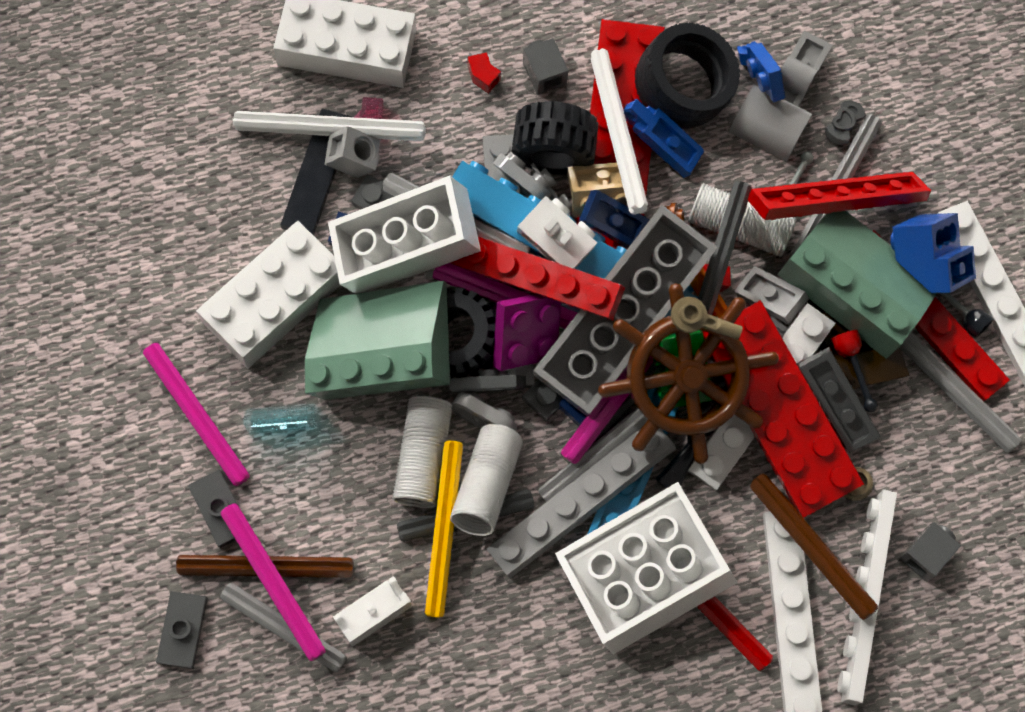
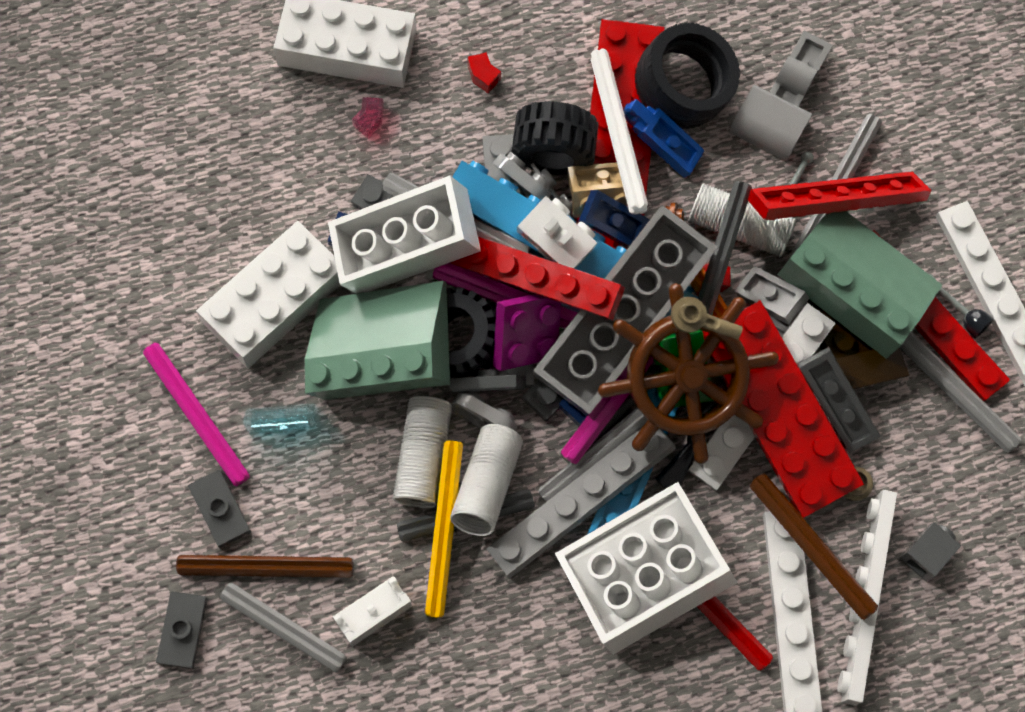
(273, 582): dark pink axle -> none
(311, 184): black tile -> none
(327, 125): white axle -> none
(352, 152): light grey brick -> none
(545, 65): dark grey brick -> none
(763, 68): blue hinge -> none
(844, 122): dark grey piece -> none
(848, 346): hinge -> none
(932, 252): blue piece -> none

